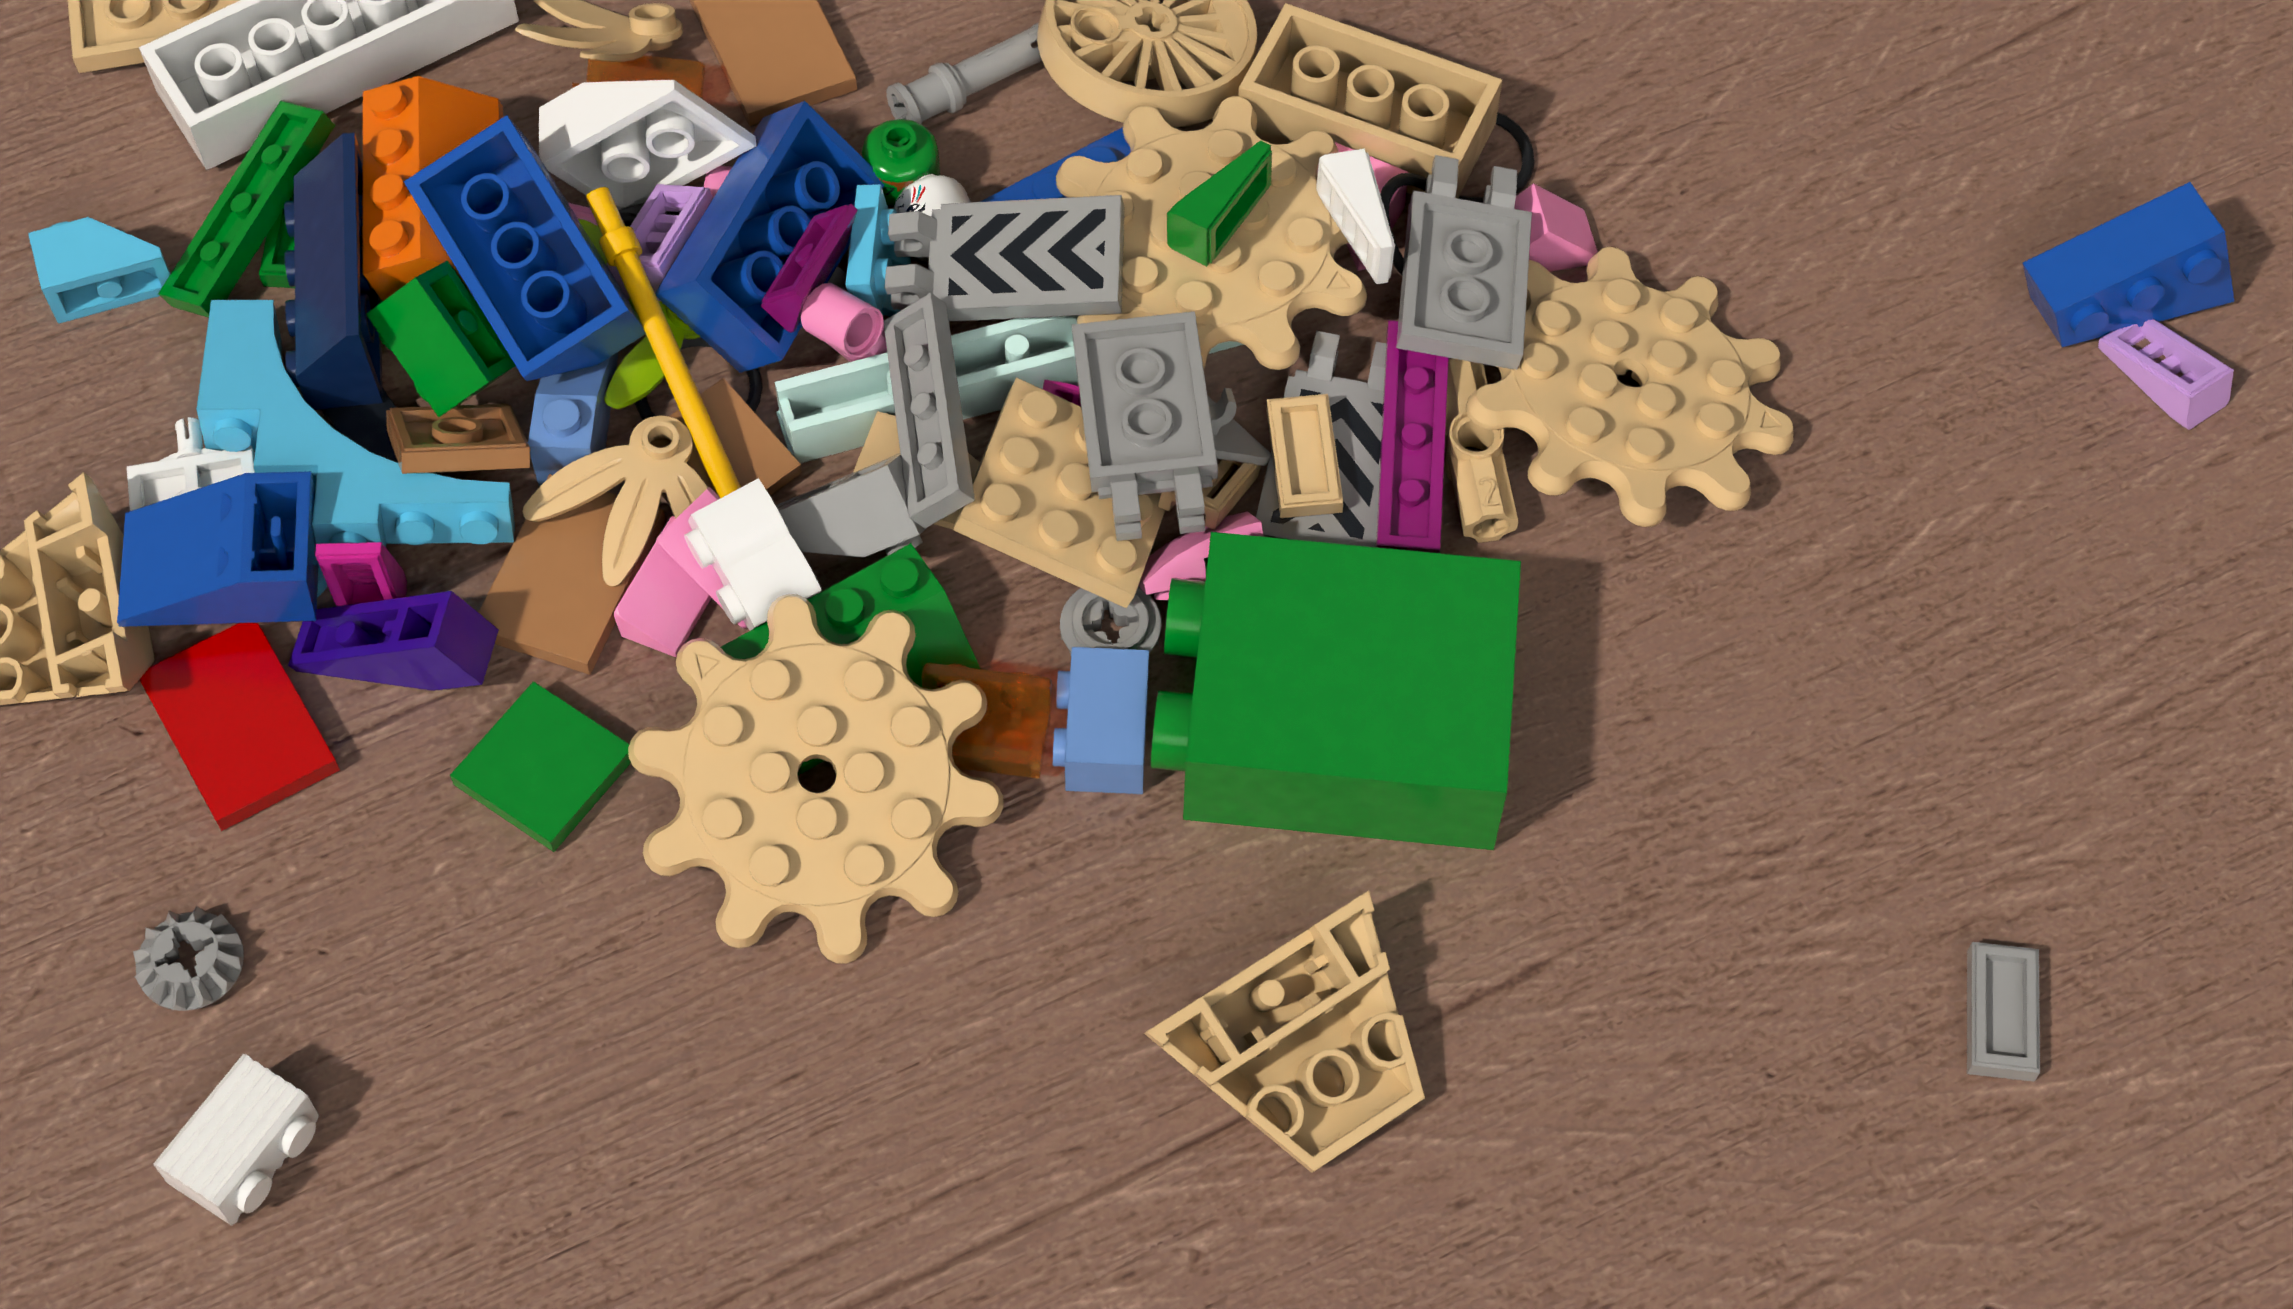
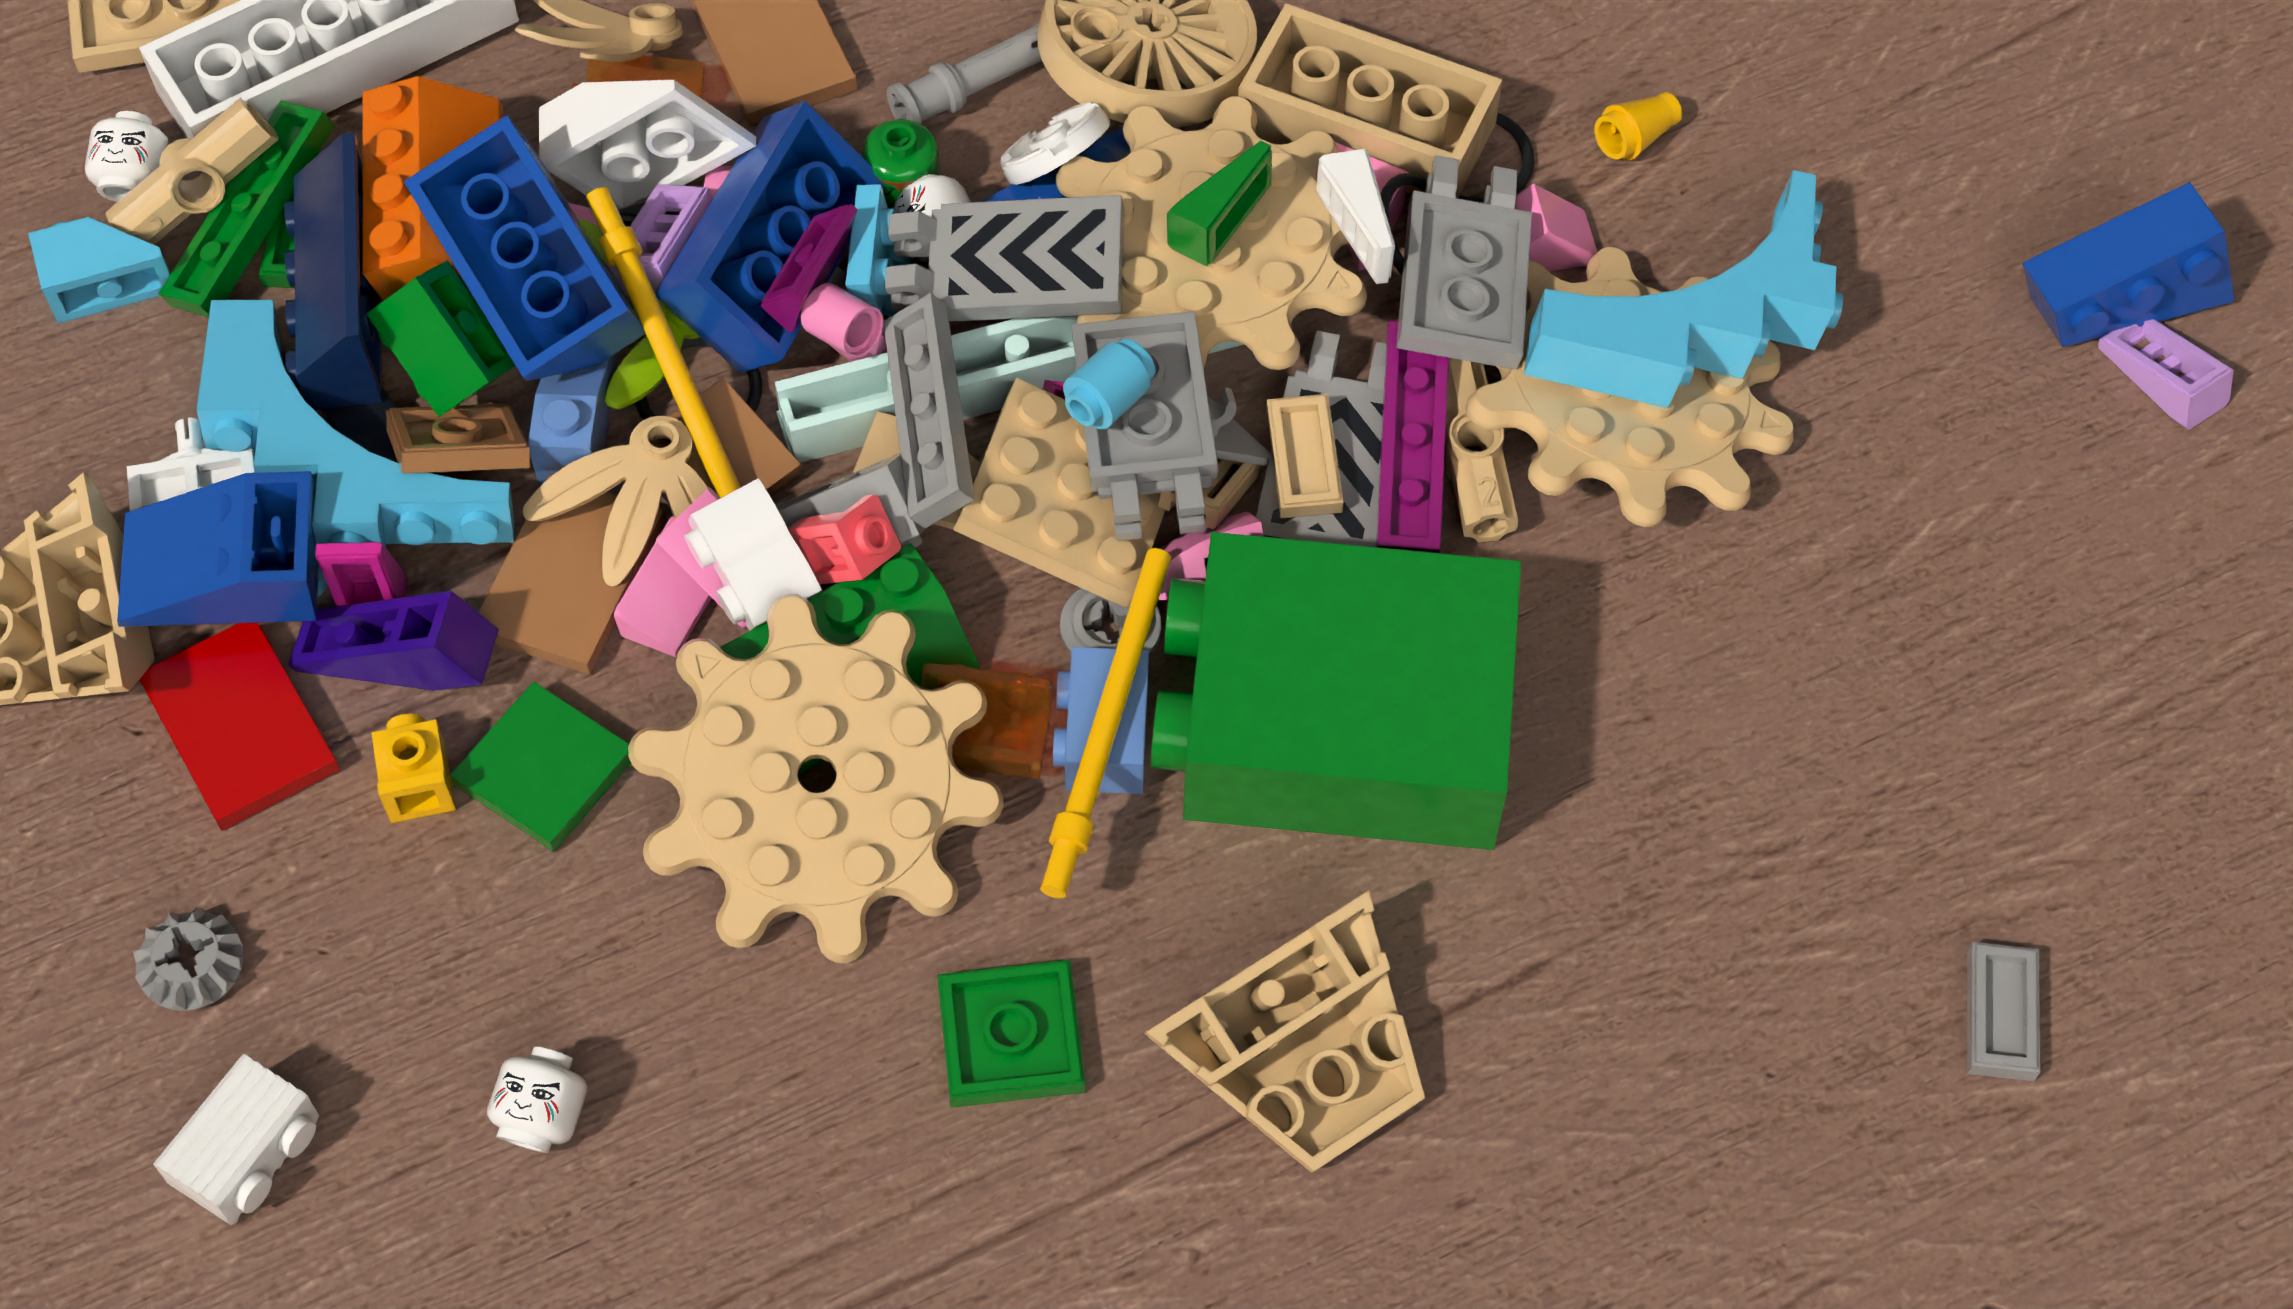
(123, 153): none -> white head
(217, 151): none -> tan piece
(412, 768): none -> yellow brick
(537, 1100): none -> white head
(847, 542): none -> coral bracket
(1011, 1033): none -> green tile
(1055, 145): none -> white tile
(1073, 828): none -> yellow bar
(1109, 383): none -> medium azure brick
(1634, 125): none -> yellow cone
(1654, 341): none -> medium azure arch

